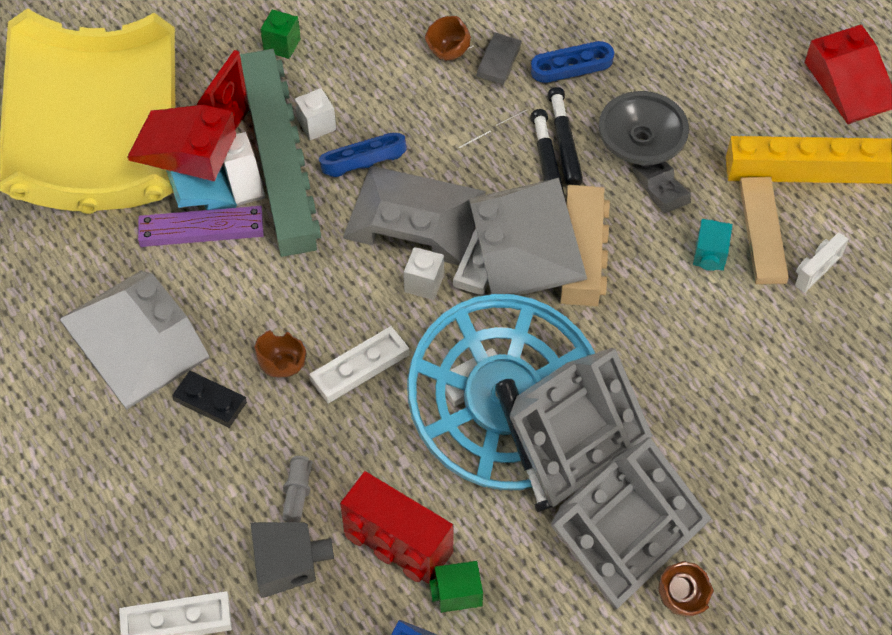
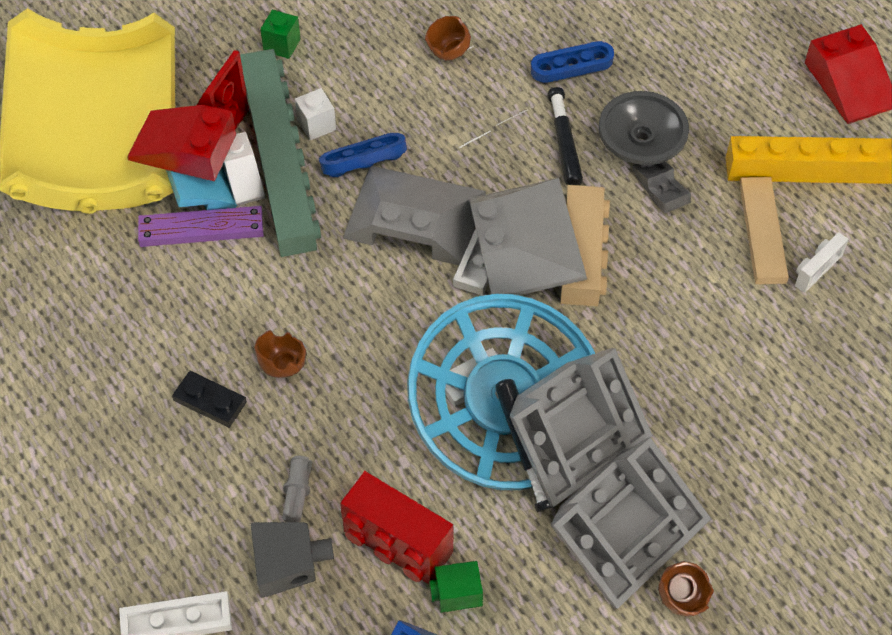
(136, 337): light grey slope -> none
(359, 364): white plate -> none
(424, 273): white brick -> none
(499, 58): flat silver slope -> none
(545, 147): black piece -> none
(712, 245): teal brick -> none

